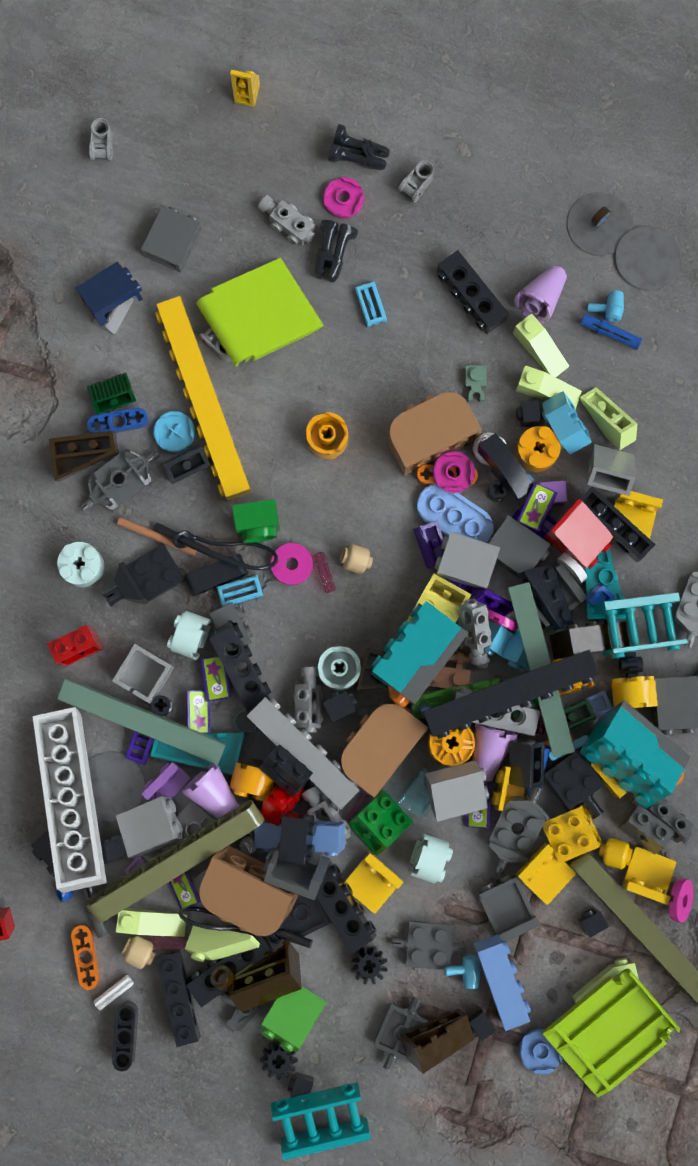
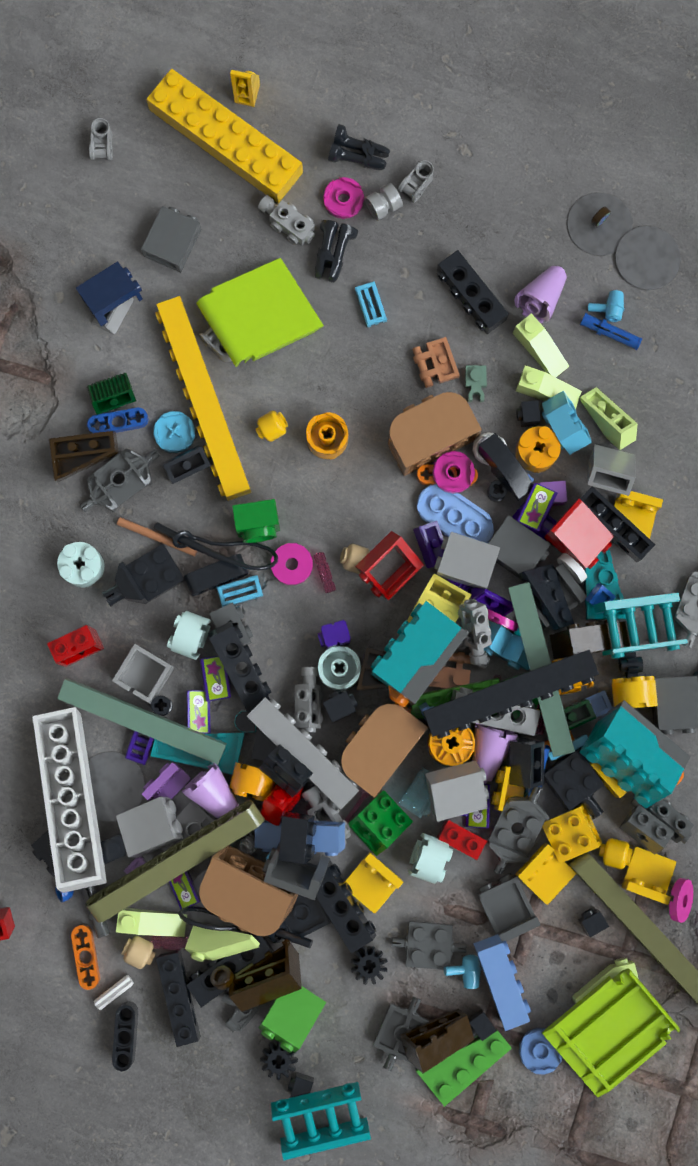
(224, 135): none -> yellow brick
(271, 426): none -> yellow head
(334, 635): none -> dark purple brick
(385, 200): none -> light grey wheel
(400, 576): none -> red window
(442, 361): none -> nougat plate
(461, 839): none -> red brick
(464, 1067): none -> bright green wing

